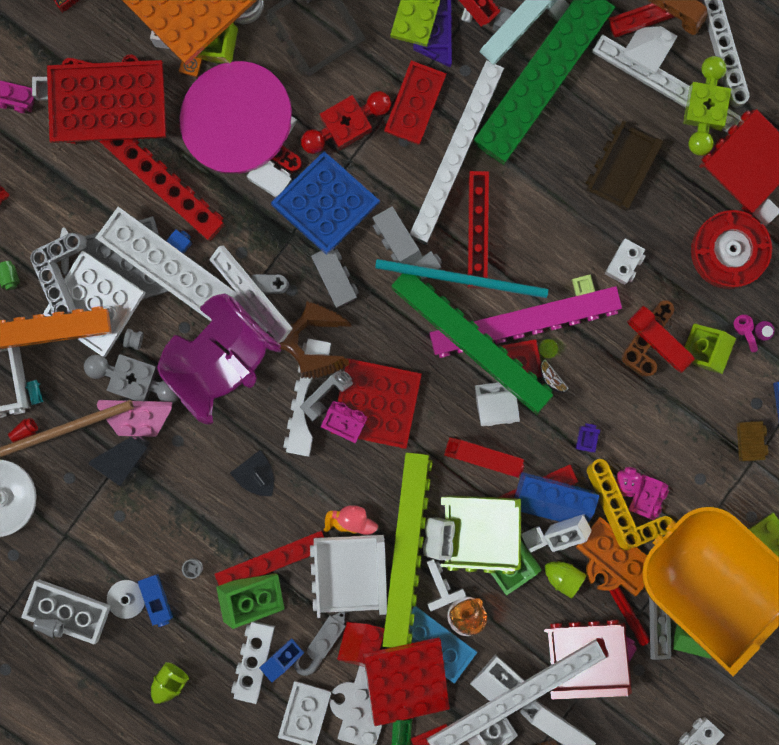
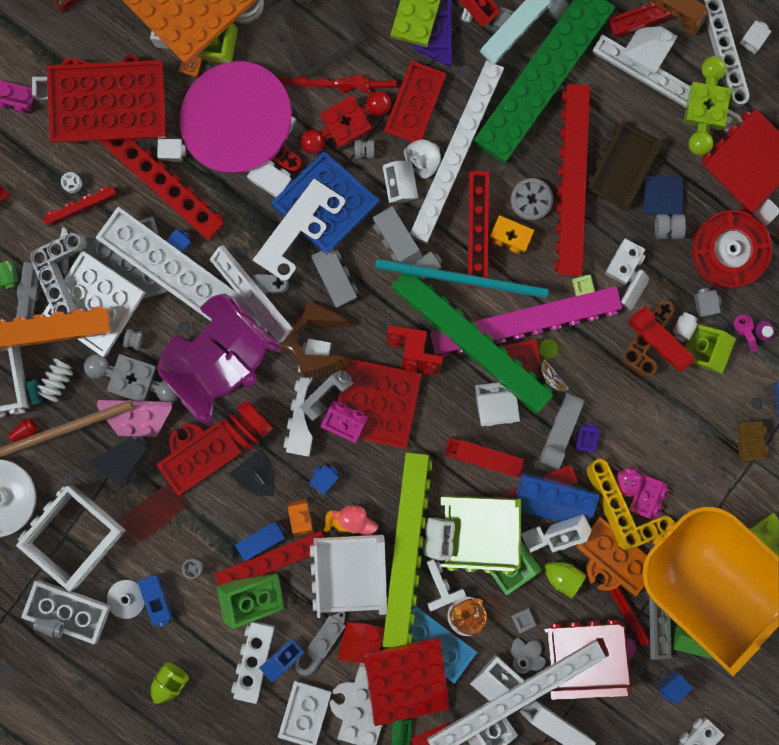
(27, 292): none -> light grey piece
(40, 523): none -> white window
(55, 380): none -> white piece
(68, 180): none -> white wheel
(72, 209): none -> red plate
(153, 512): none -> clear red piece
(171, 150): none -> white brick
(197, 455): none -> red plate
(247, 425): none -> red wheel
(261, 540): none -> blue brick
(295, 221): none -> white piece
(300, 517): none -> orange torso
(324, 478): none -> blue brick
(343, 85): none -> red sword
(360, 149): none -> light grey wheel
(400, 181): none -> white brick
(414, 357): none -> red bracket
(424, 157): none -> white cylinder
(520, 201): none -> light grey wheel
(521, 233): none -> light orange brick
(523, 620): none -> light grey tile
(529, 653): none -> light grey plate
(561, 431): none -> light grey beam
(572, 180): none -> red brick
(634, 290): none -> white slope
(662, 195): none -> dark blue tile
(670, 226): none -> light grey wheel
(674, 687): none -> blue brick
(685, 327): none -> white brick
(707, 302): none -> light grey brick
(755, 36): none -> white brick

